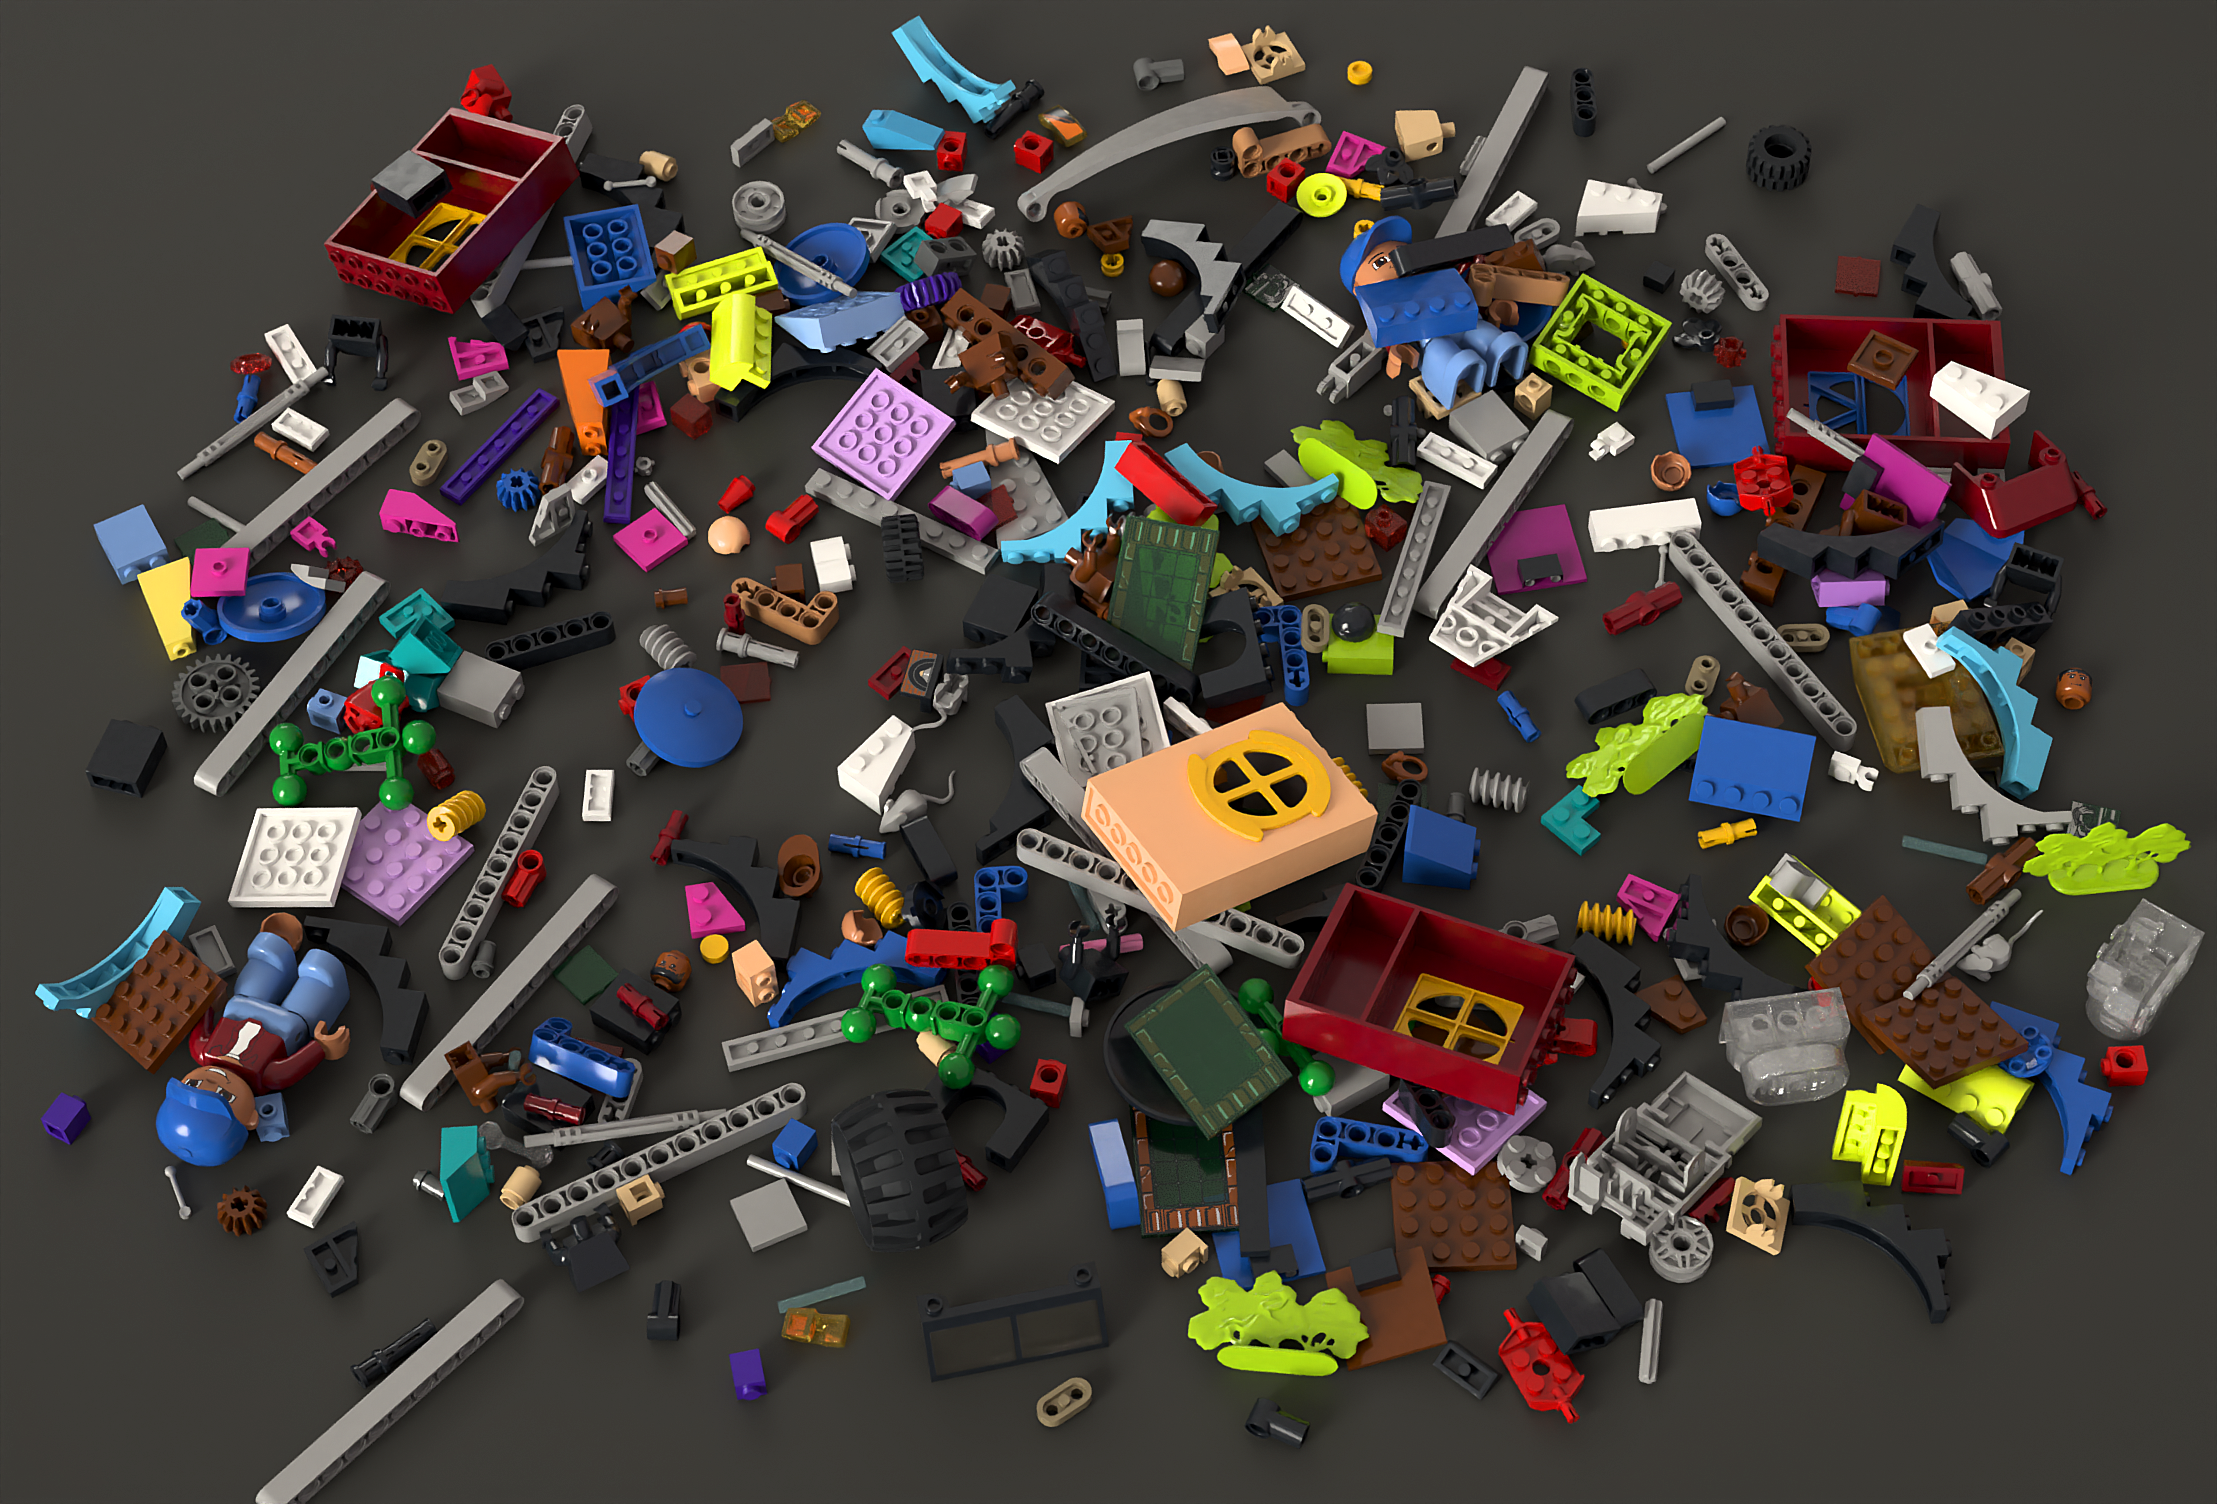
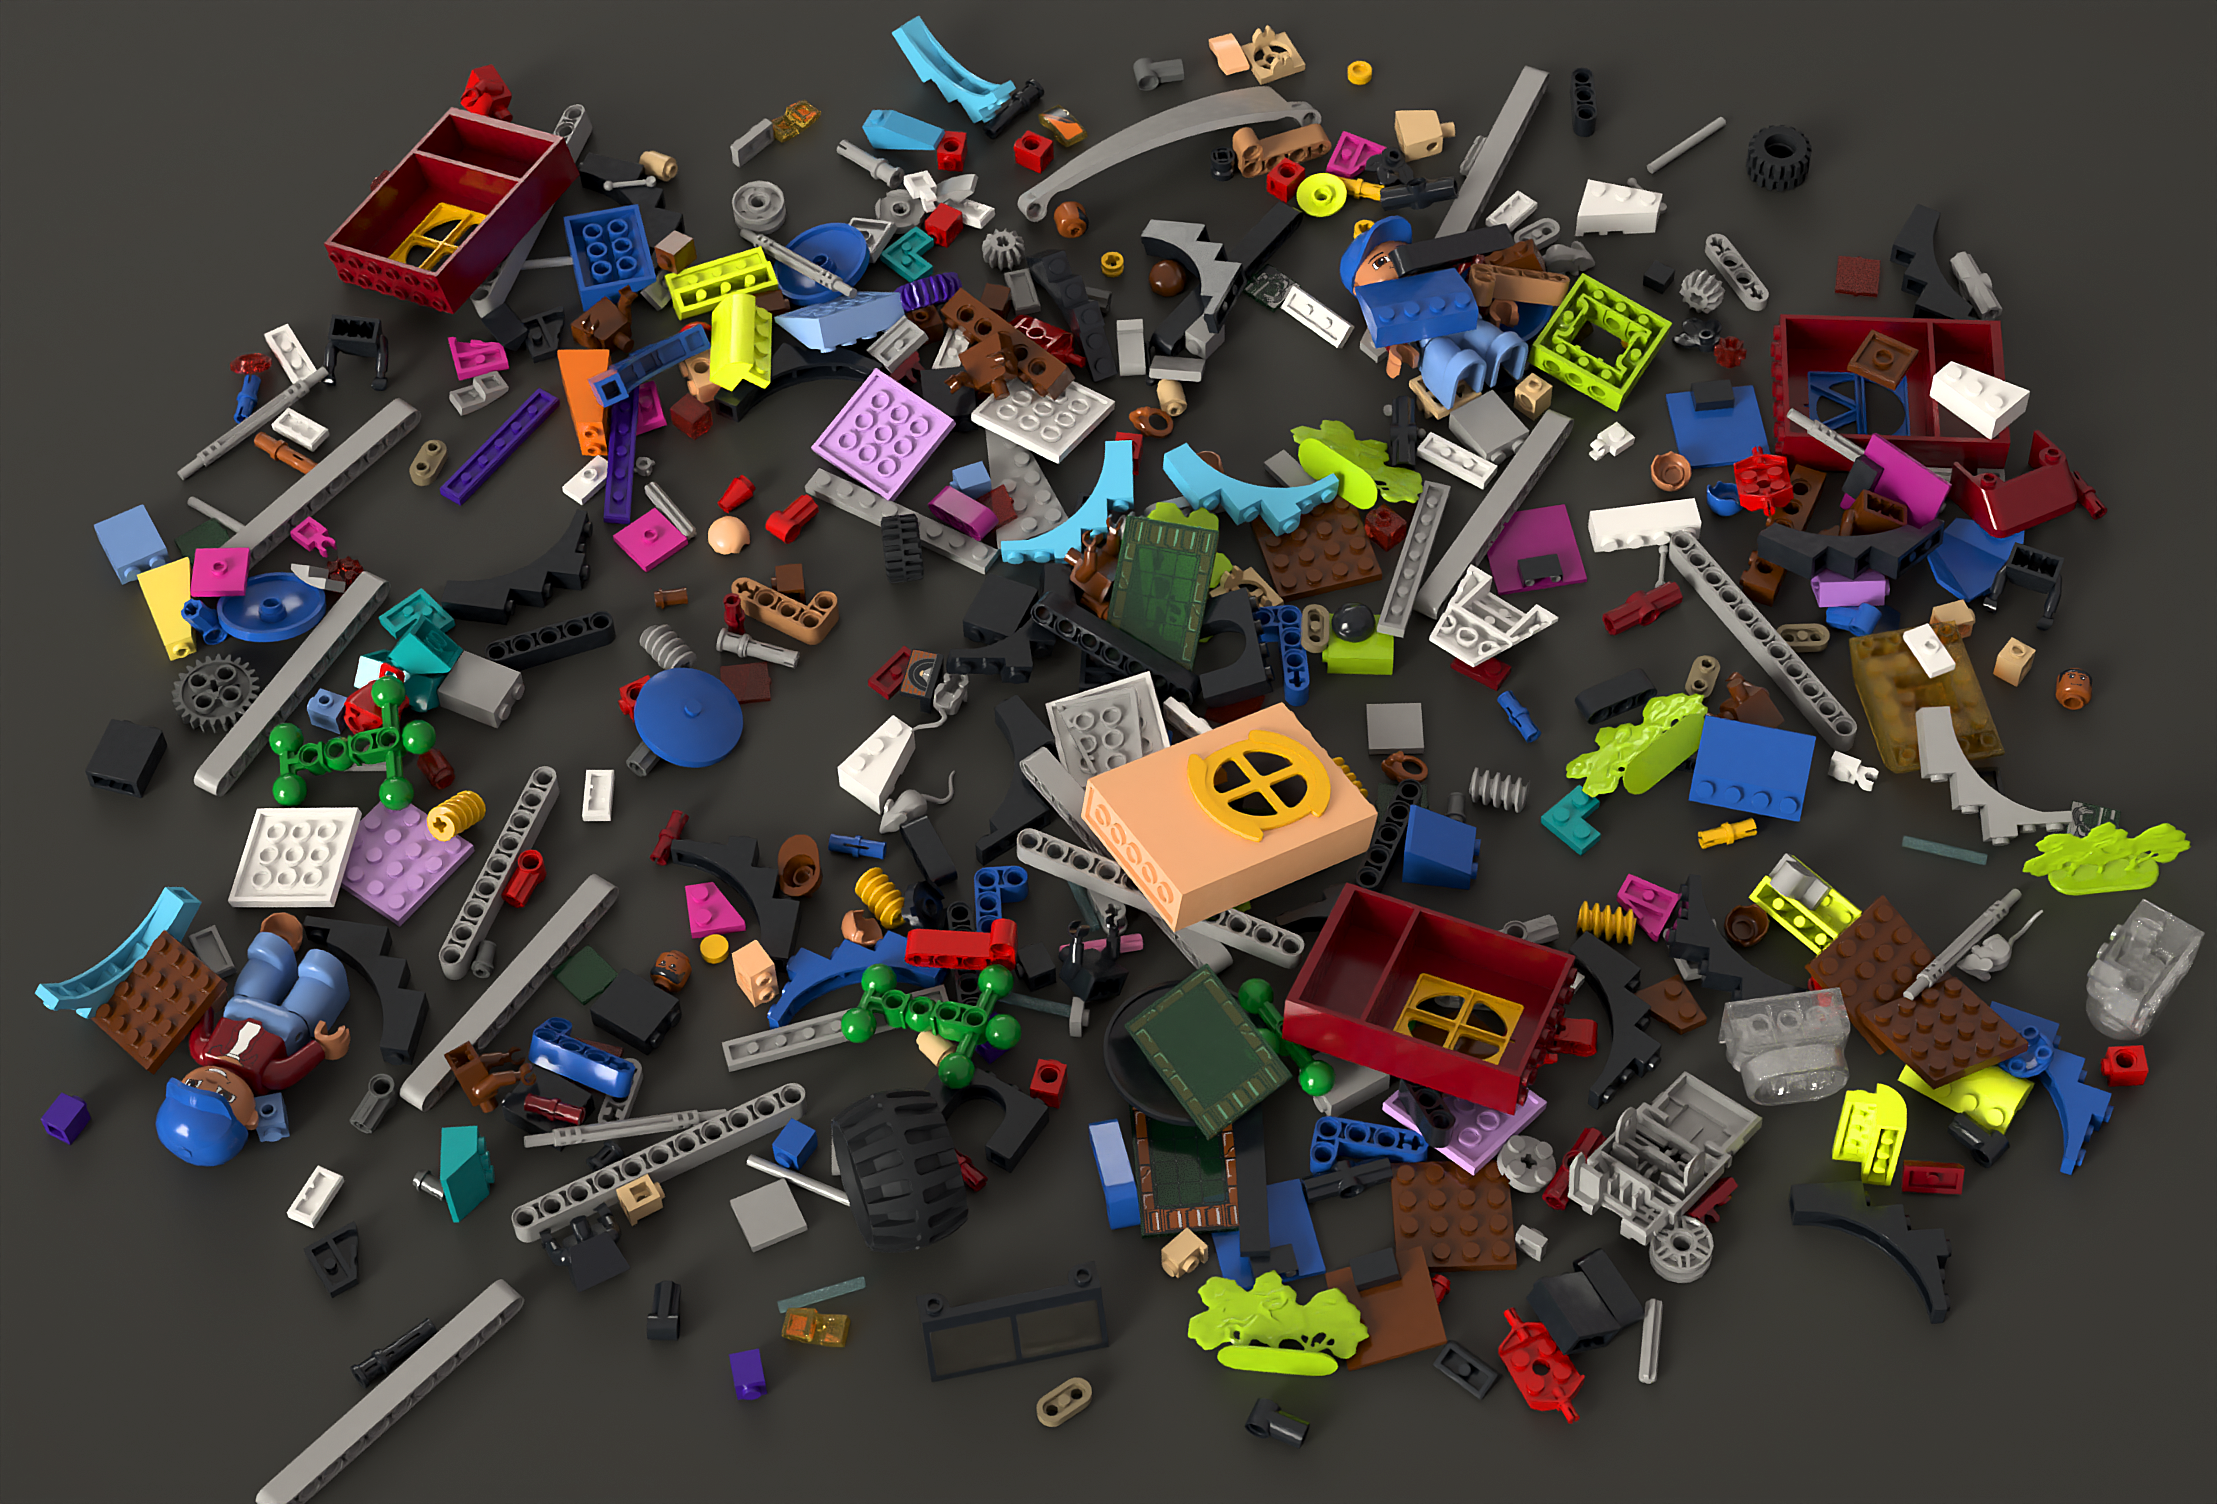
(185, 1212): light grey hinge -> none
(242, 1211): reddish brown gear -> none
(412, 184): brick -> none
(412, 515): dark pink slope -> none
(514, 1061): clear light blue bar -> none
(518, 489): blue gear -> none
(520, 1187): tan brick -> none
(540, 1155): clear bar -> none
(553, 515): light grey wing -> none
(556, 459): reddish brown piece -> none
(642, 1006): dark red pin -> none
(832, 566): white brick -> none
(945, 256): dark grey brick -> none
(992, 455): nougat pin -> none
(1112, 235): reddish brown wing -> none
(1165, 485): red brick -> none
(1351, 370): light grey hinge -> none
(1755, 1234): tan piece -> none
(2000, 623): black brick -> none
(2002, 871): reddish brown piece -> none
(2014, 707): medium azure arch -> none

